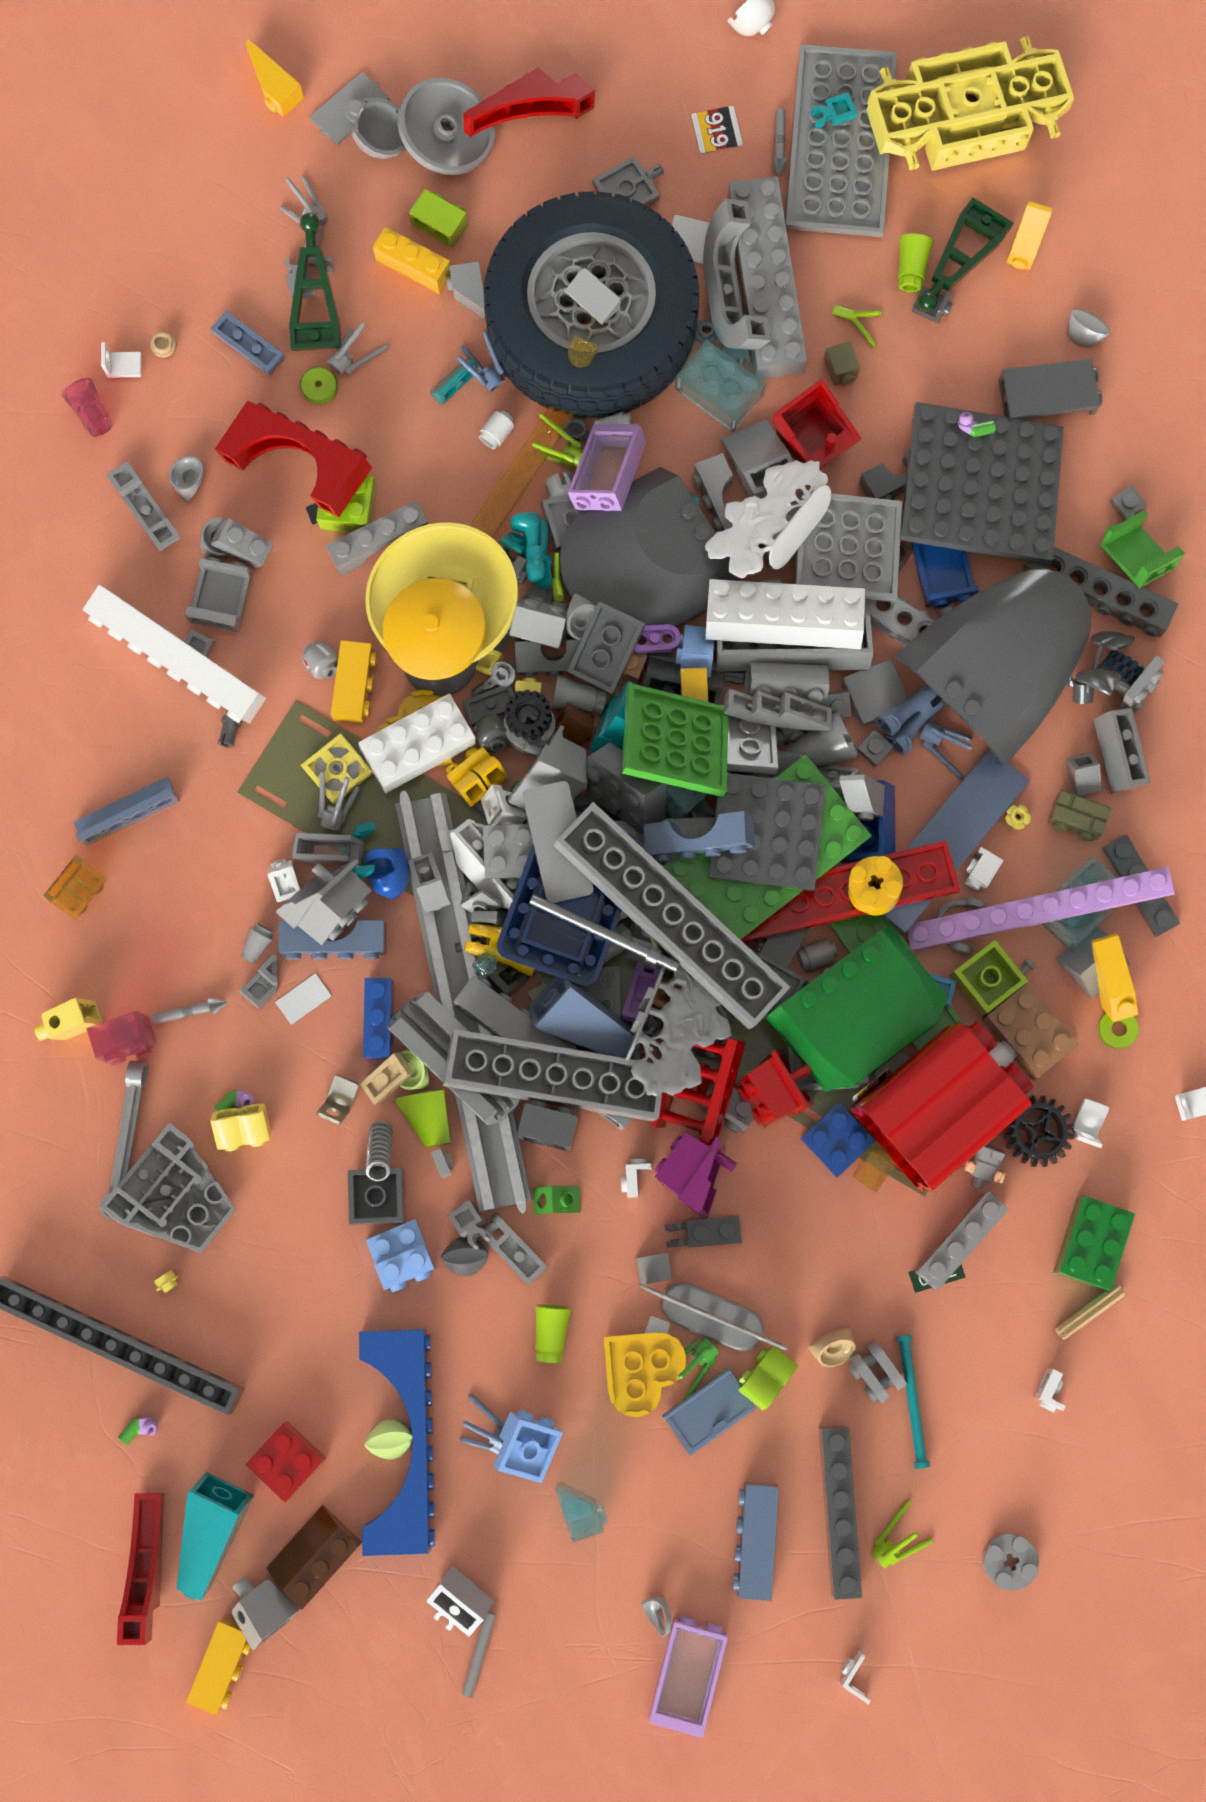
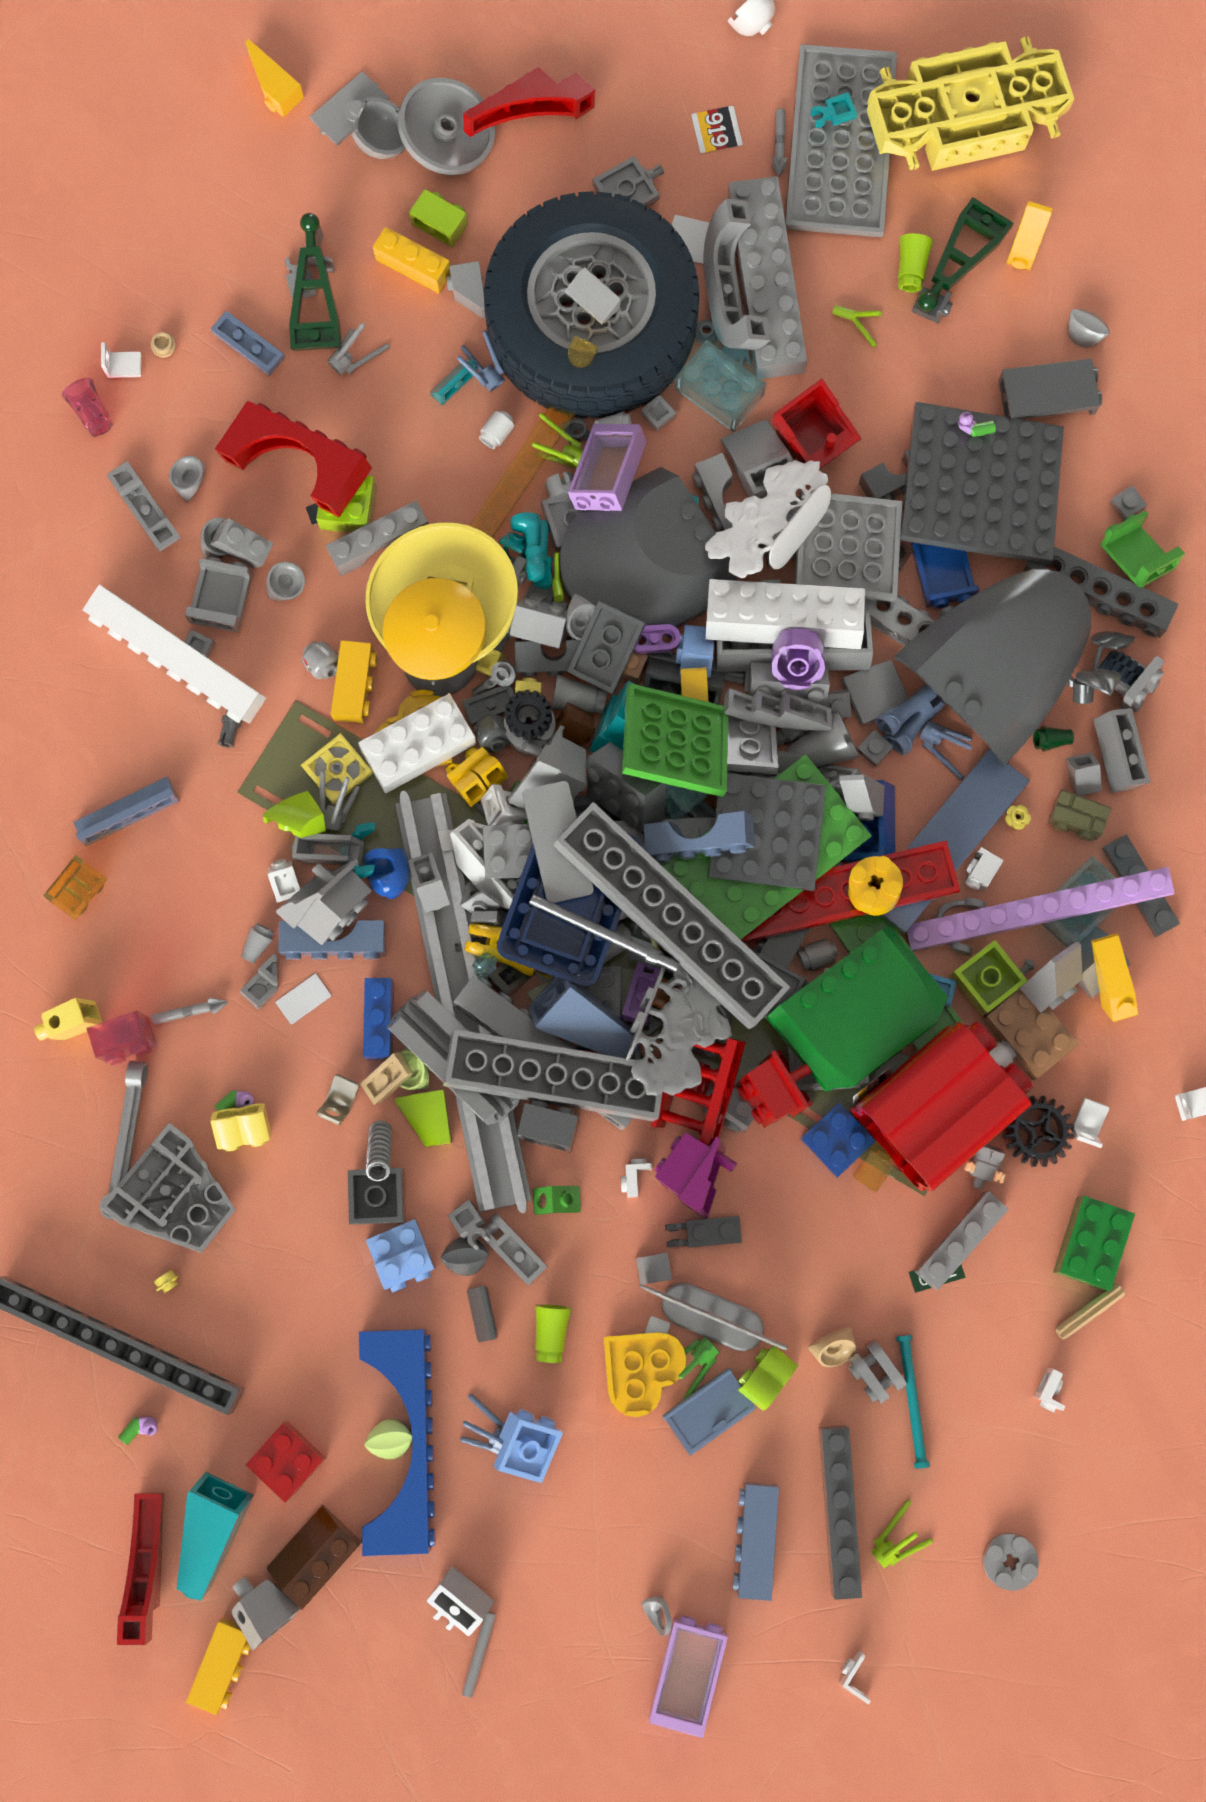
(284, 581): none -> light grey piece
(298, 815): none -> lime slope
(316, 376): lime piece -> none
(317, 209): light grey plant -> none
(443, 1163): light grey plate -> none
(482, 1313): none -> dark grey slope
(580, 1512): clear light blue slope -> none
(658, 413): none -> light grey plate
(798, 658): none -> medium lavender brick
(841, 363): olive brick -> none
(1051, 738): none -> dark green cone
(1056, 979): none -> light grey slope
(1118, 1042): lime piece -> none

